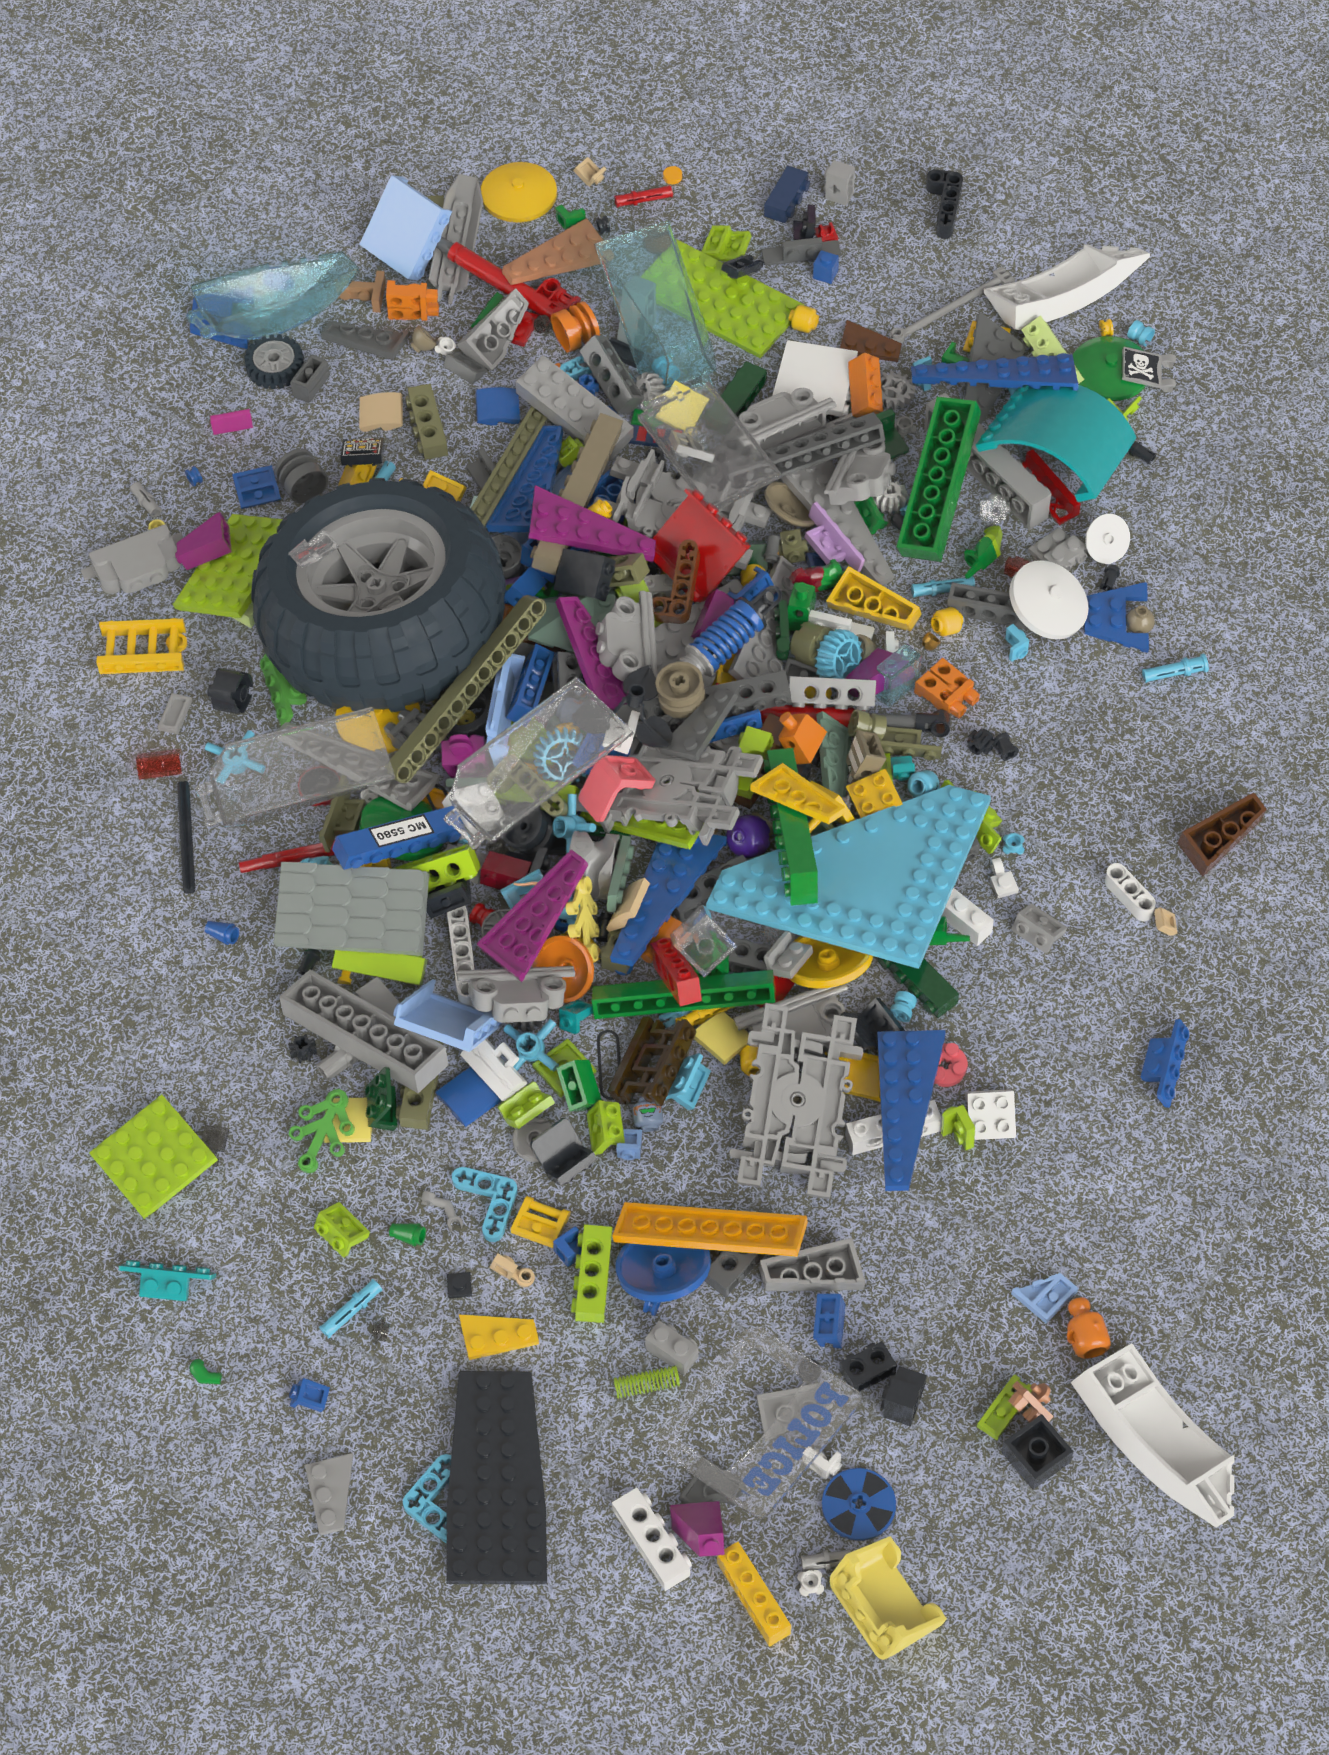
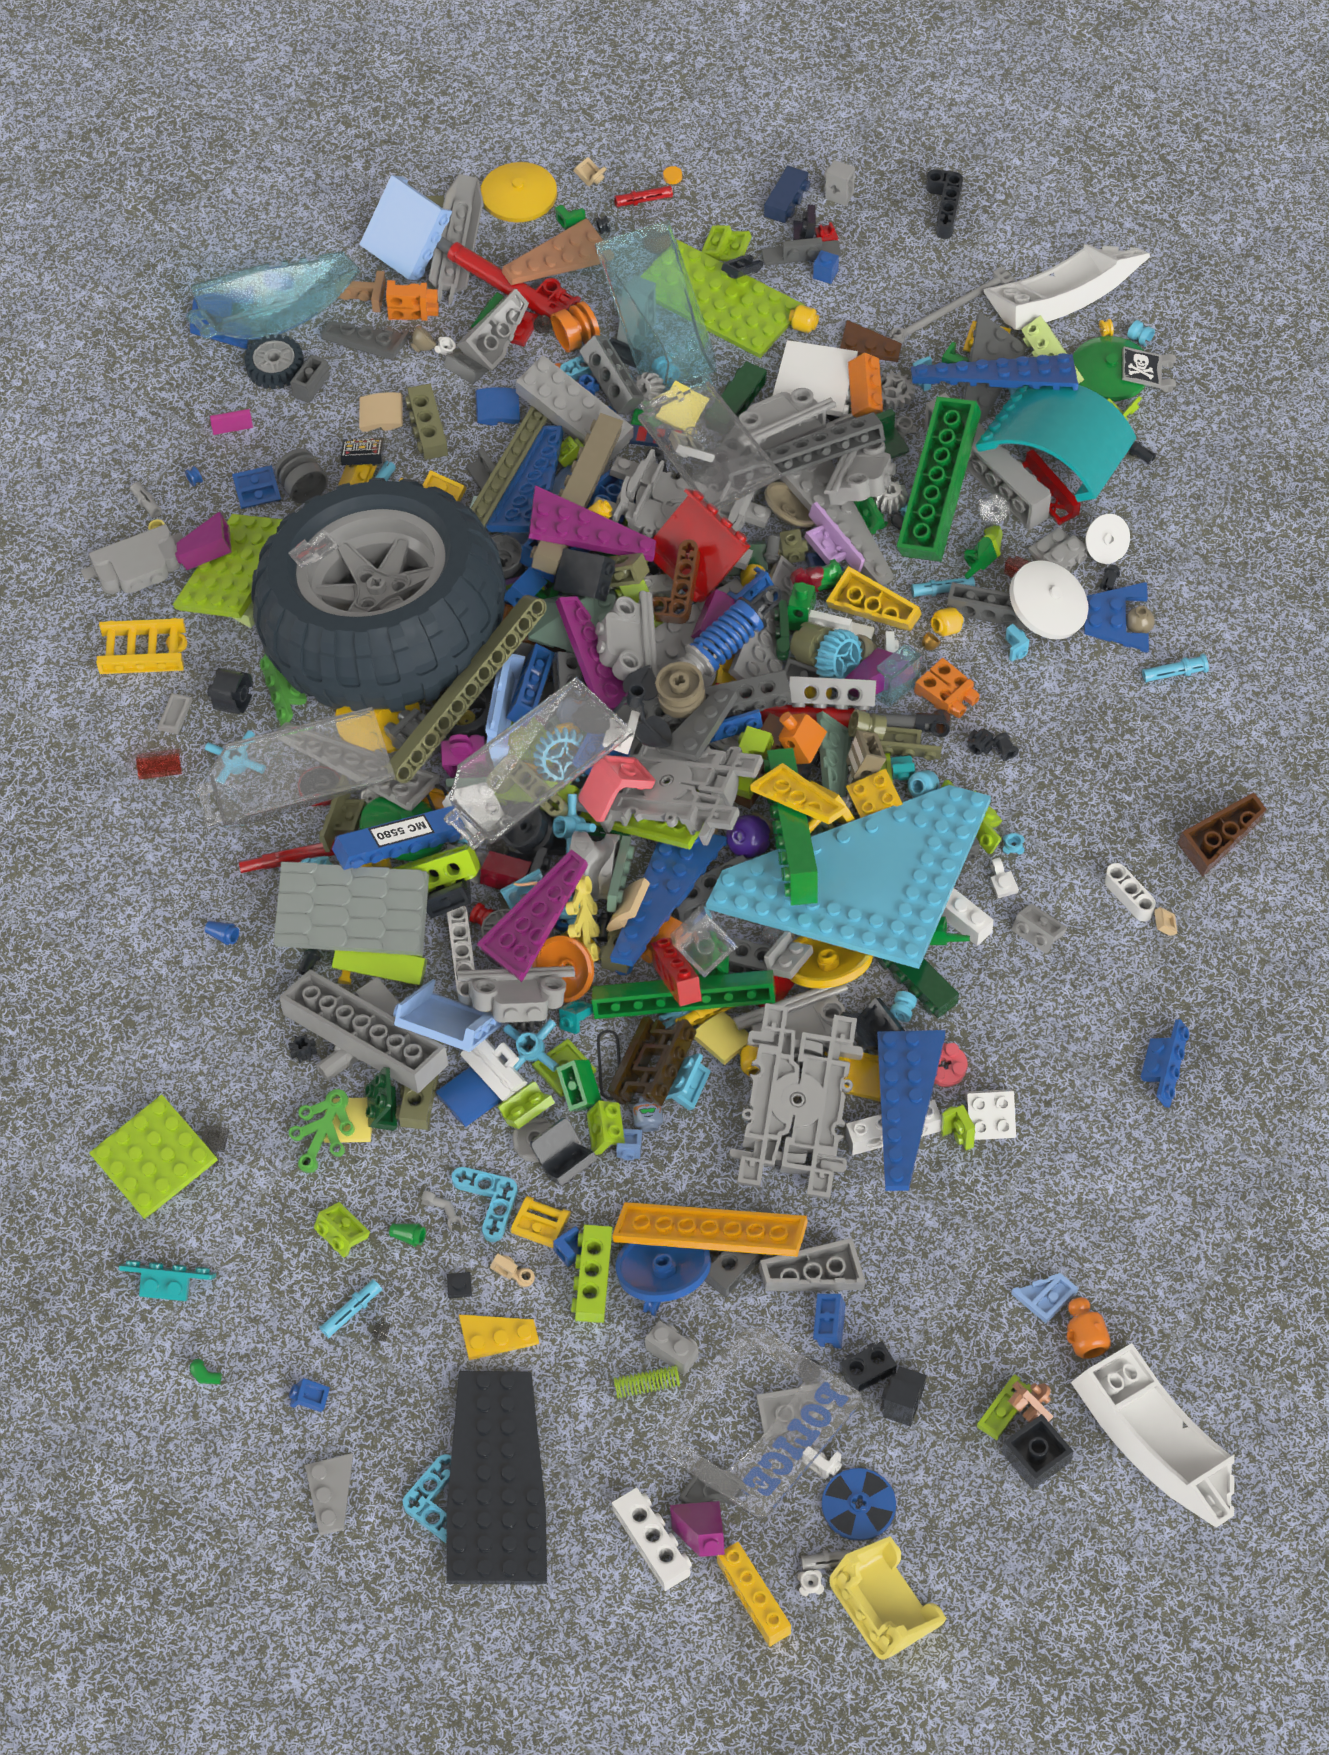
(186, 838): black axle -> none

